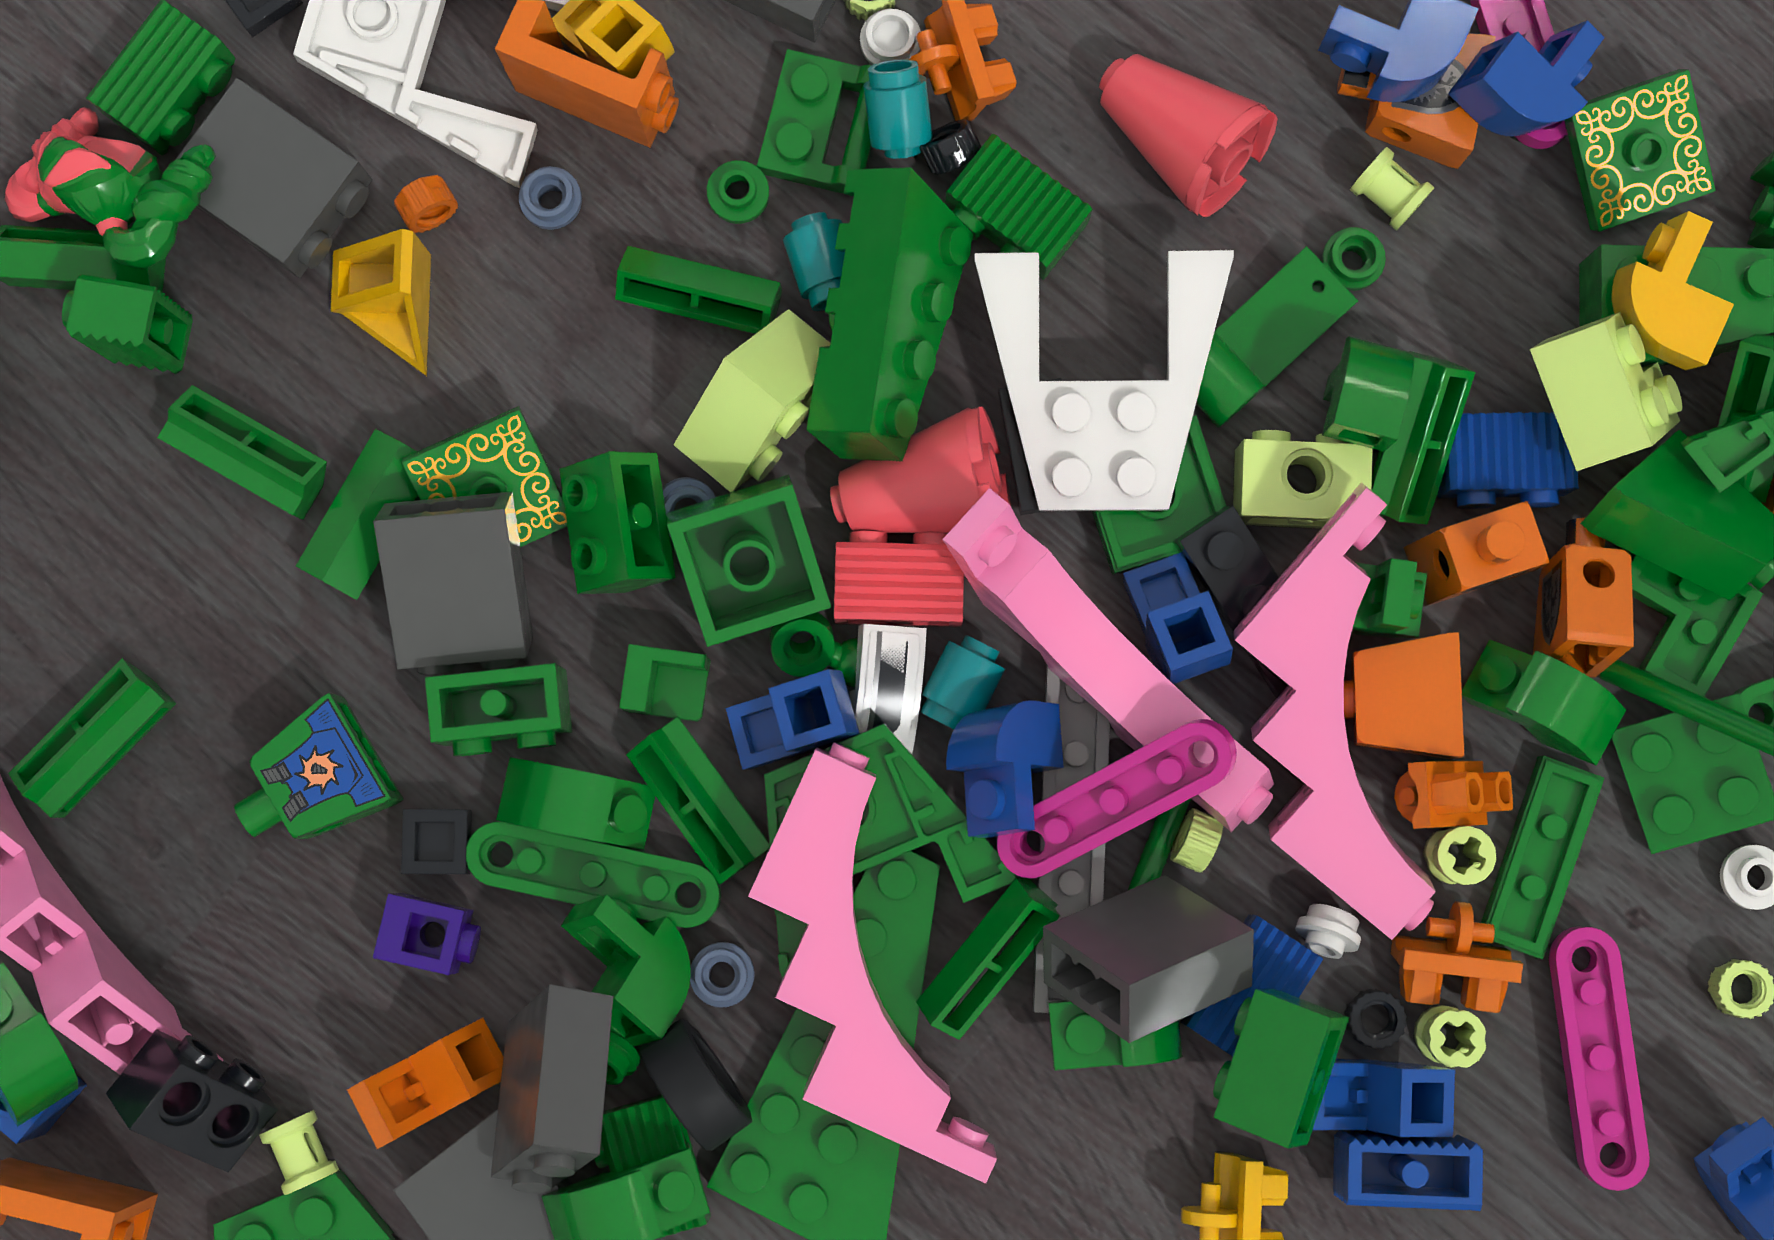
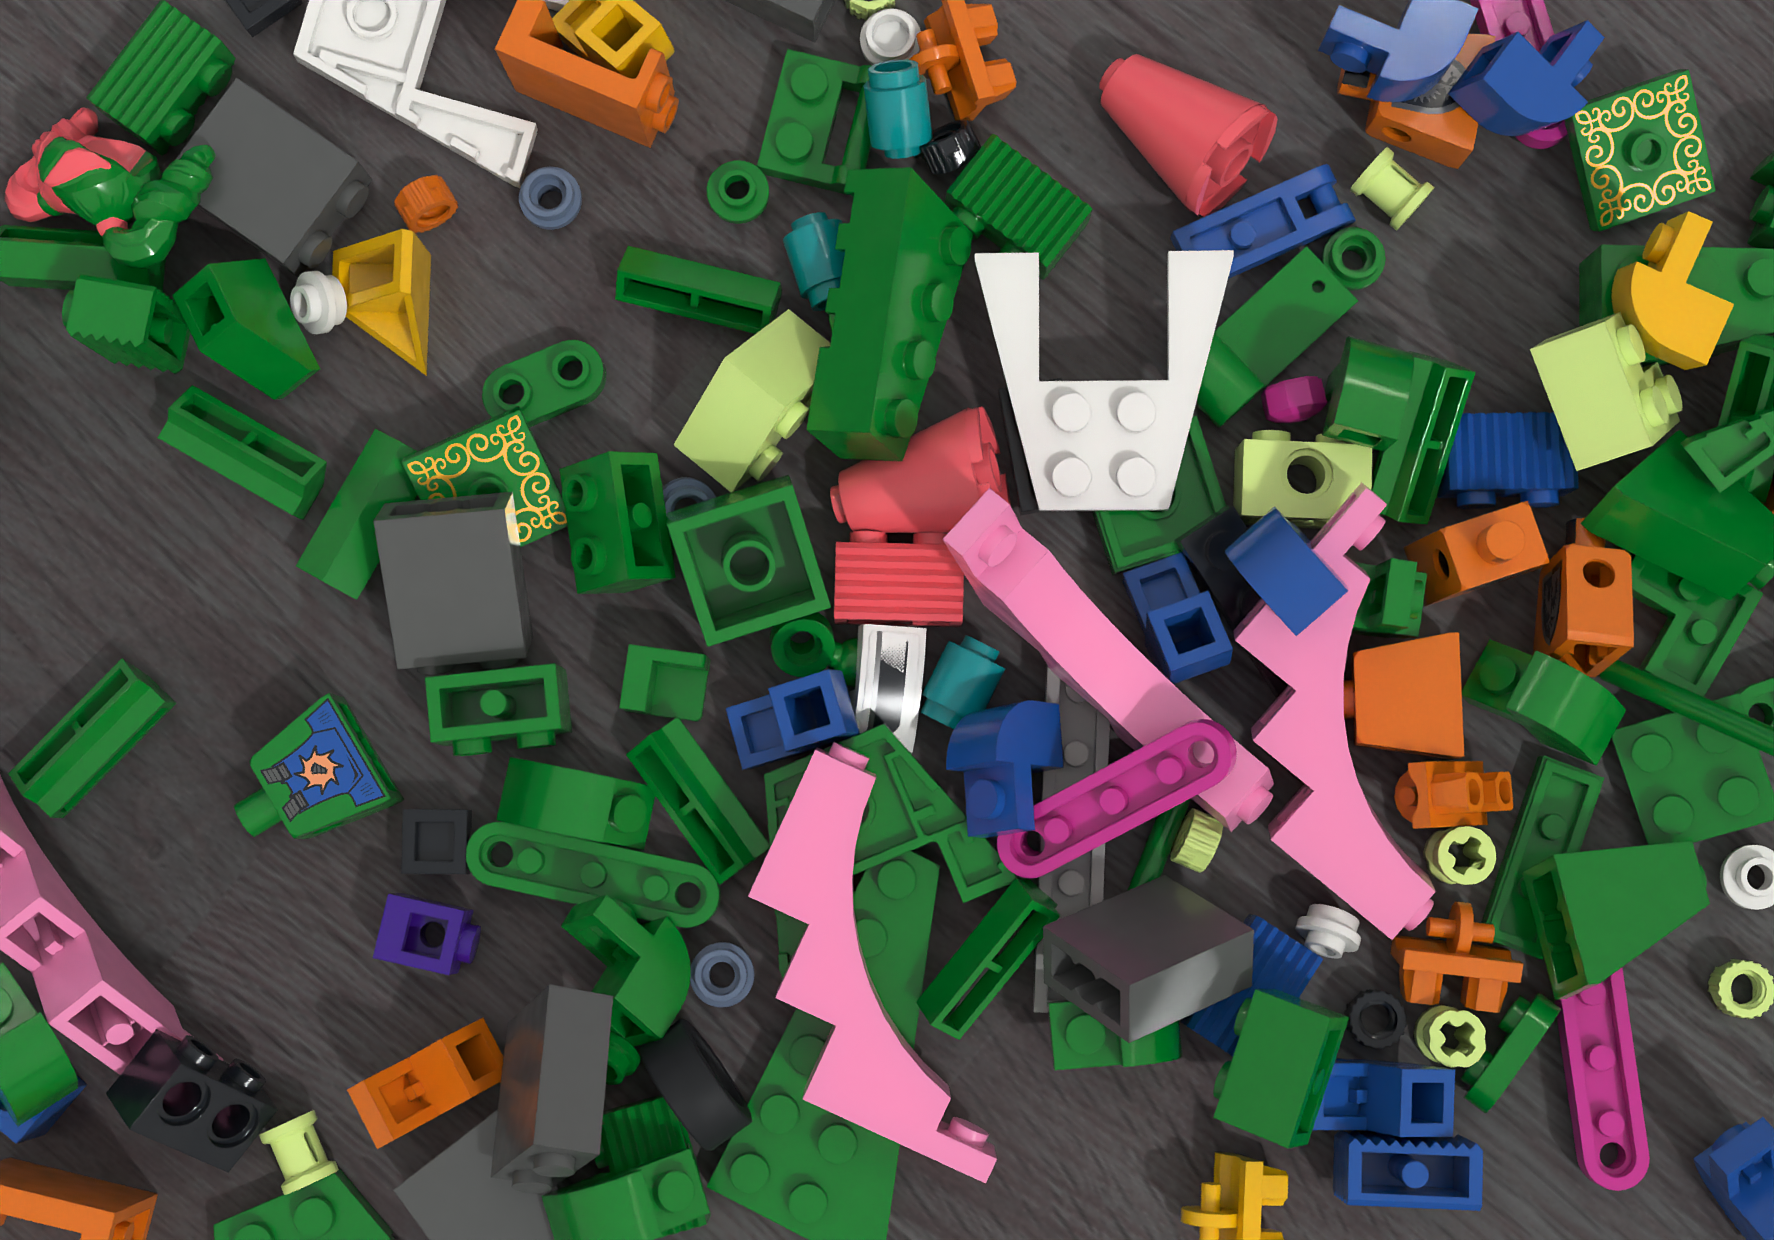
(247, 325): none -> green slope
(318, 302): none -> white plate
(544, 388): none -> green plate
(1269, 221): none -> blue plate
(1286, 570): none -> blue brick
(1294, 399): none -> dark pink tile
(1525, 1027): none -> green plate
(1610, 907): none -> green slope

